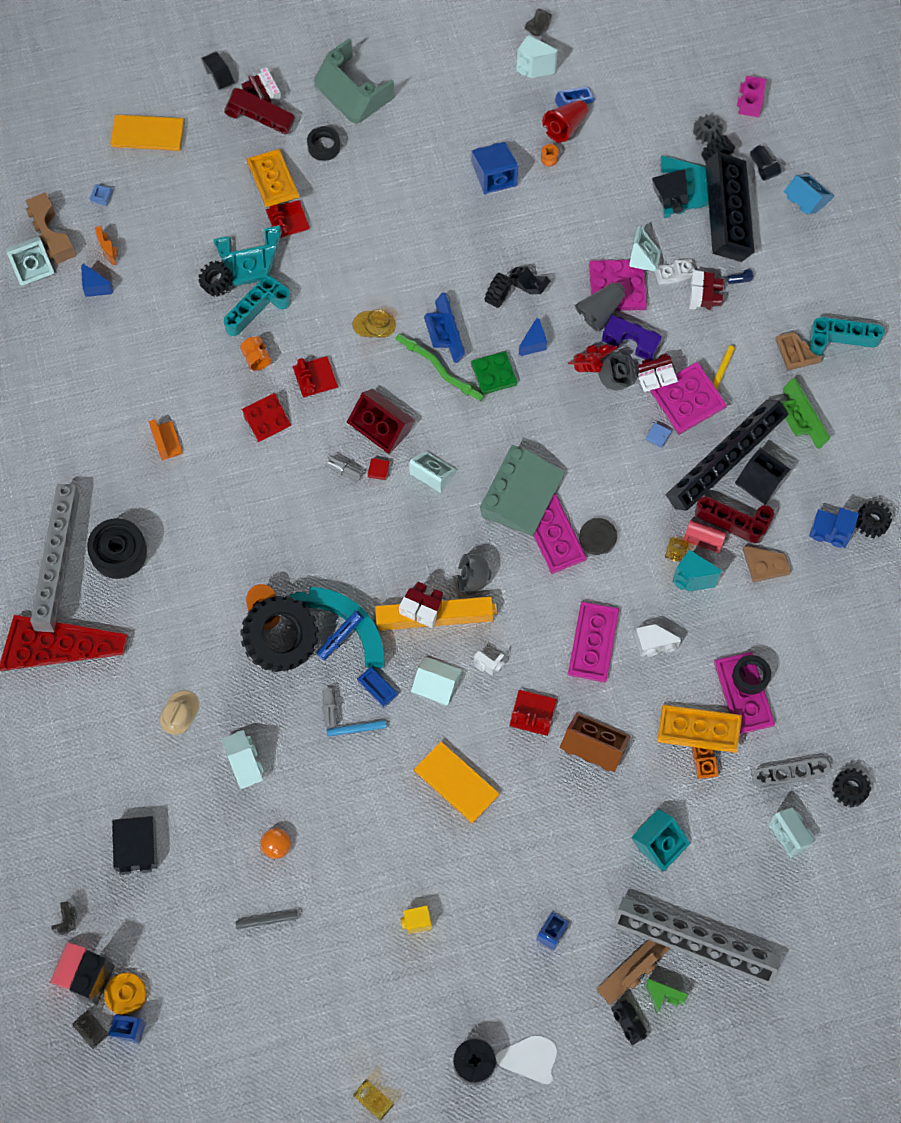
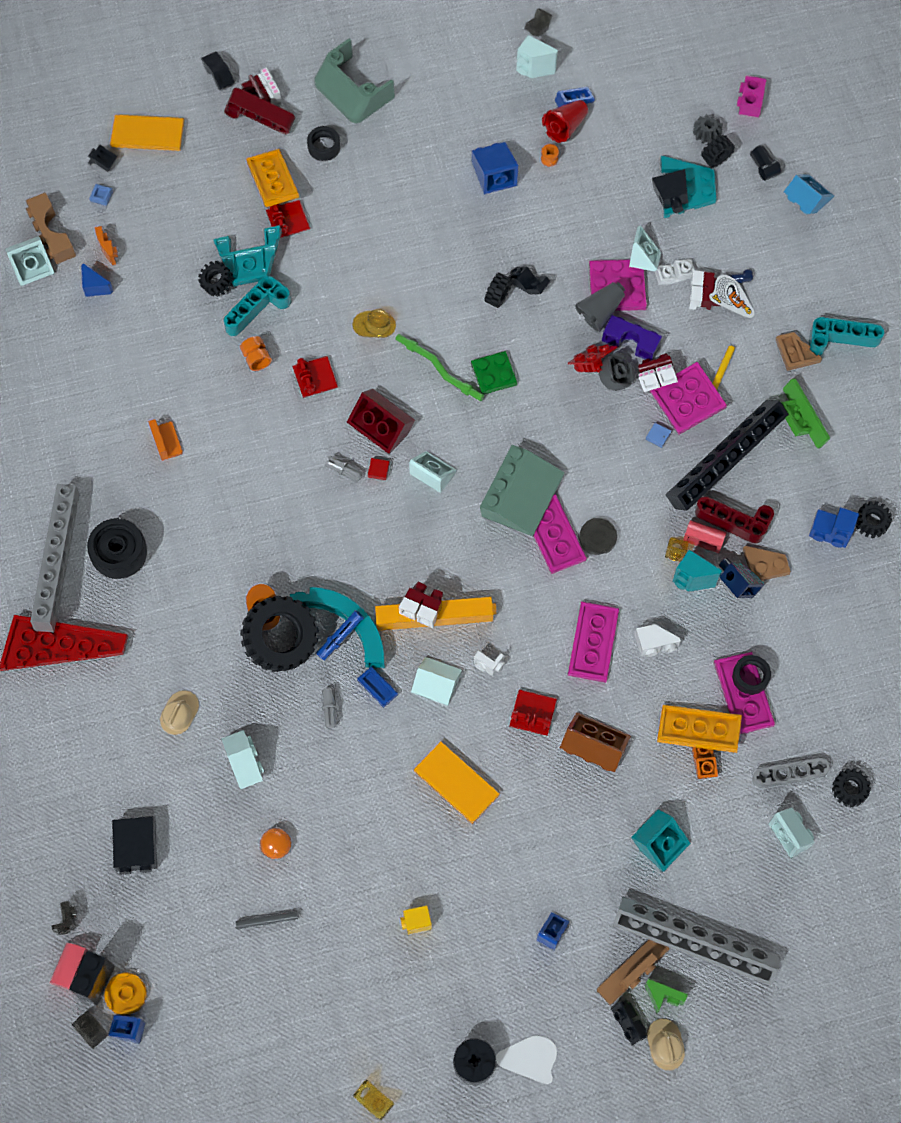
(102, 157): none -> black bracket
(266, 417): red hinge -> none
(356, 728): dark azure bar -> none
(443, 328): blue bracket -> none
(474, 573): dark grey cylinder -> none
(534, 340): blue slope -> none
(665, 1044): none -> tan piece
(729, 207): black brick -> none
(731, 296): none -> sticker
(740, 579): none -> dark blue torso
(762, 476): black slope -> none

